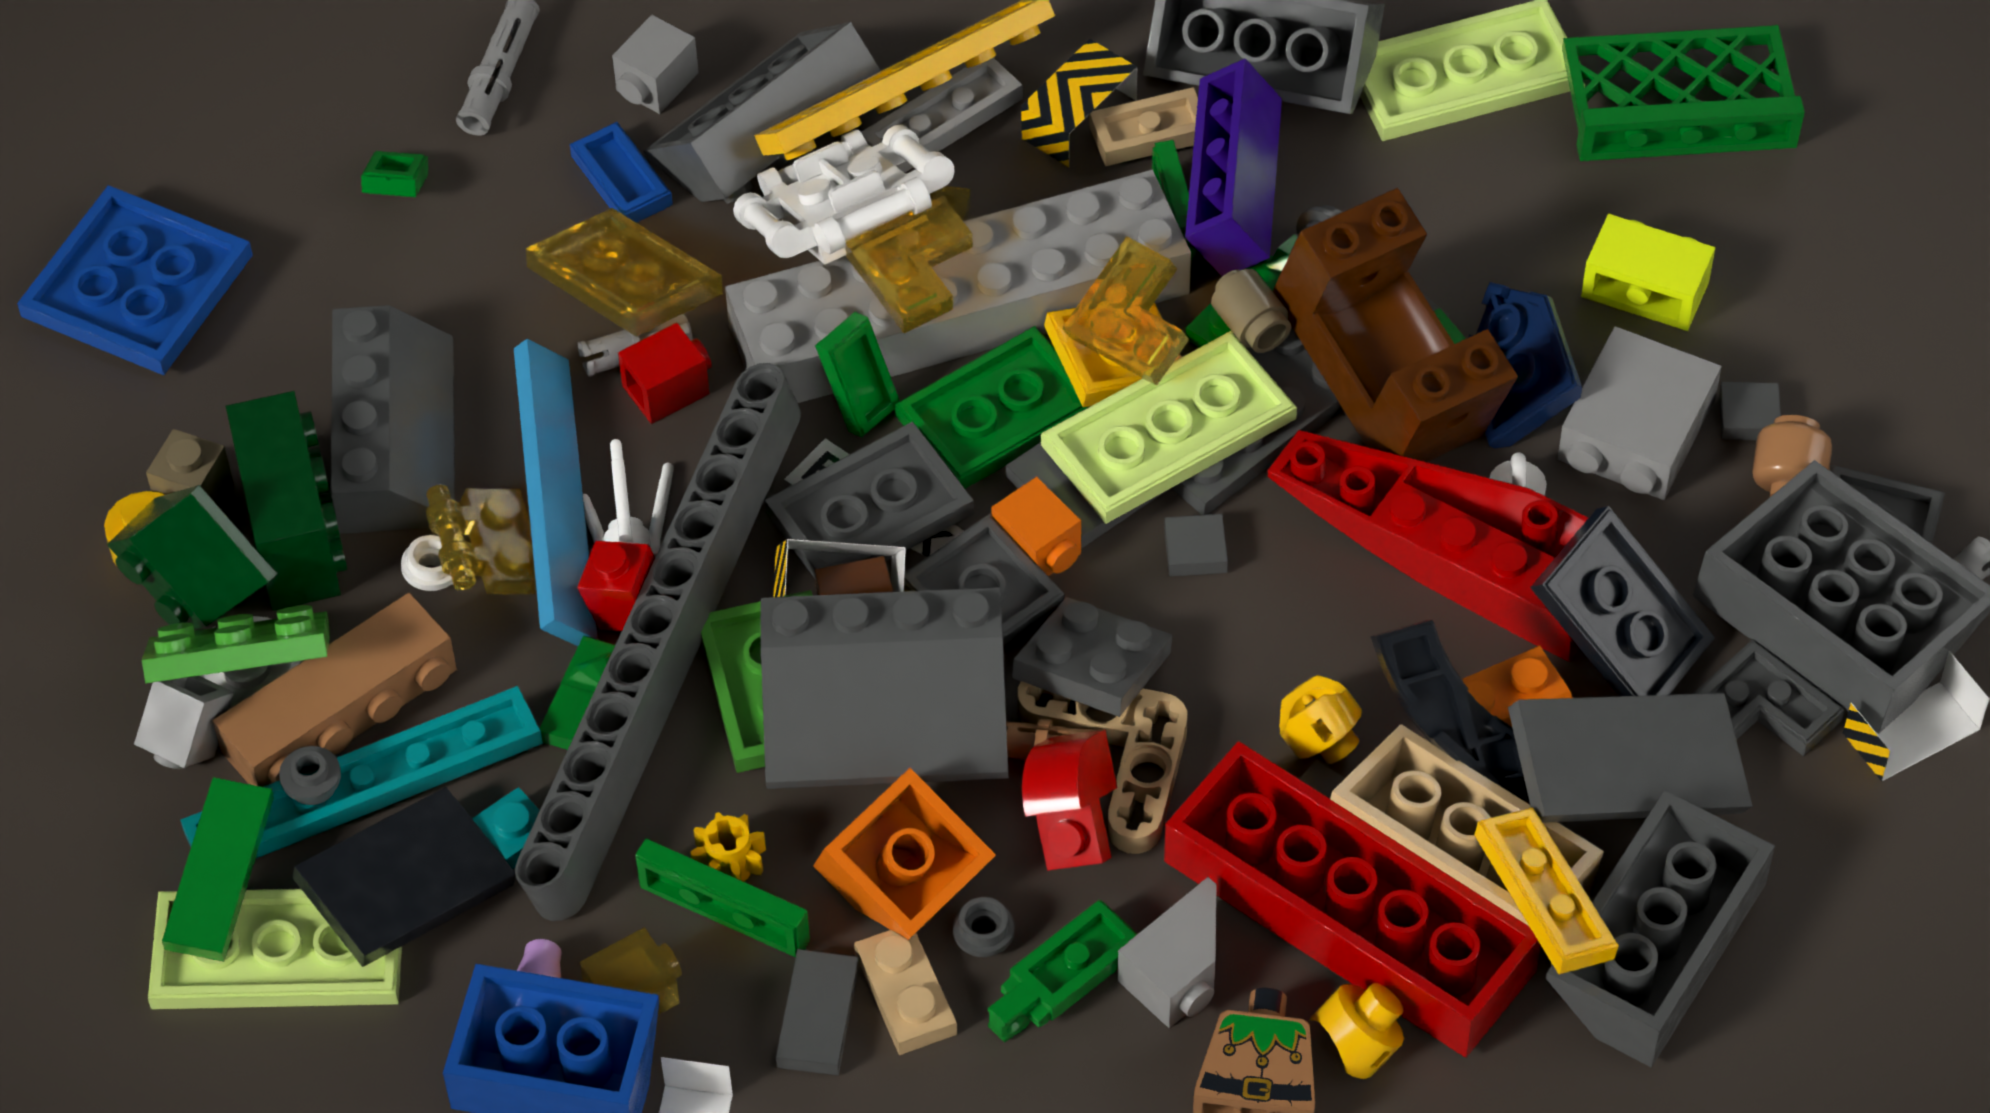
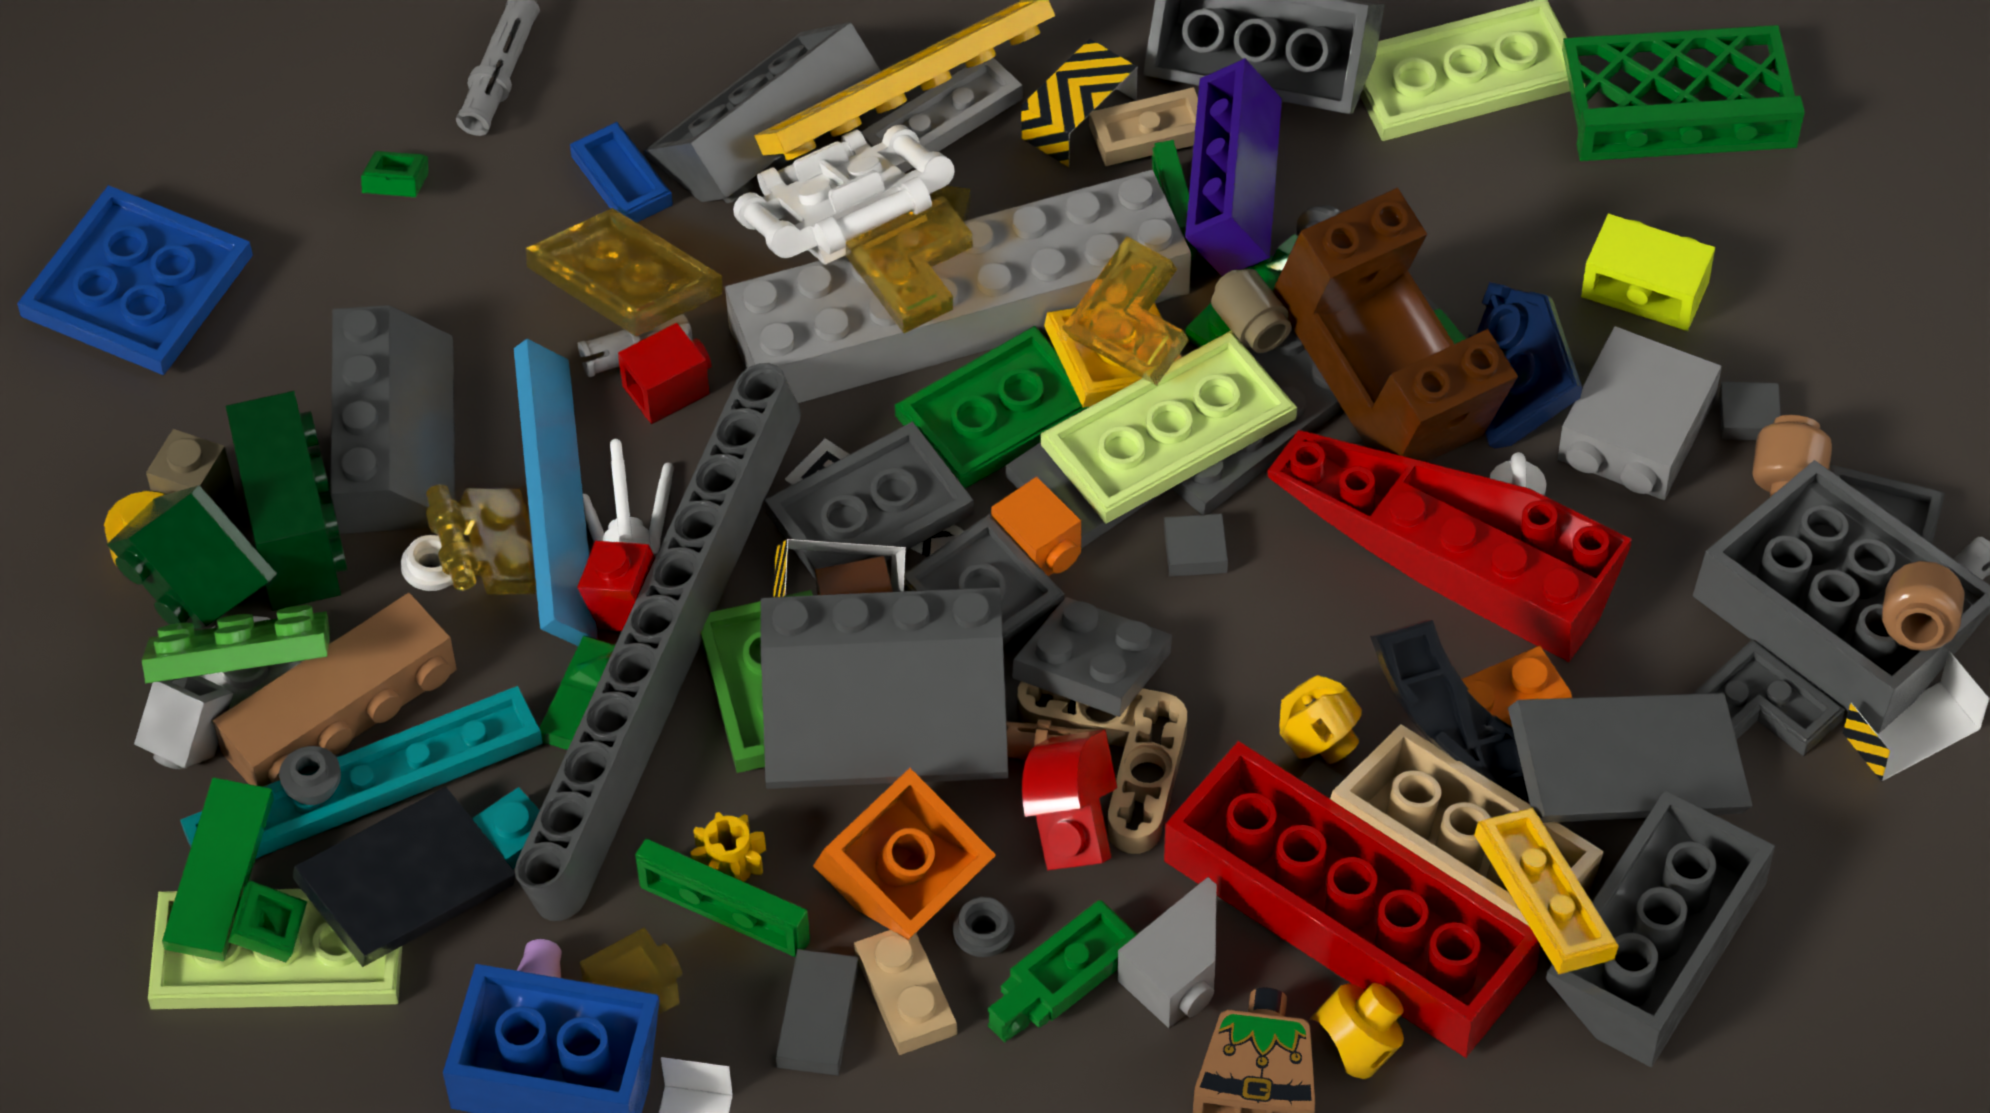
(267, 921): none -> green tile
(655, 64): light grey brick -> none
(857, 374): green tile -> none
(1622, 609): black tile -> none
(1923, 605): none -> medium nougat head

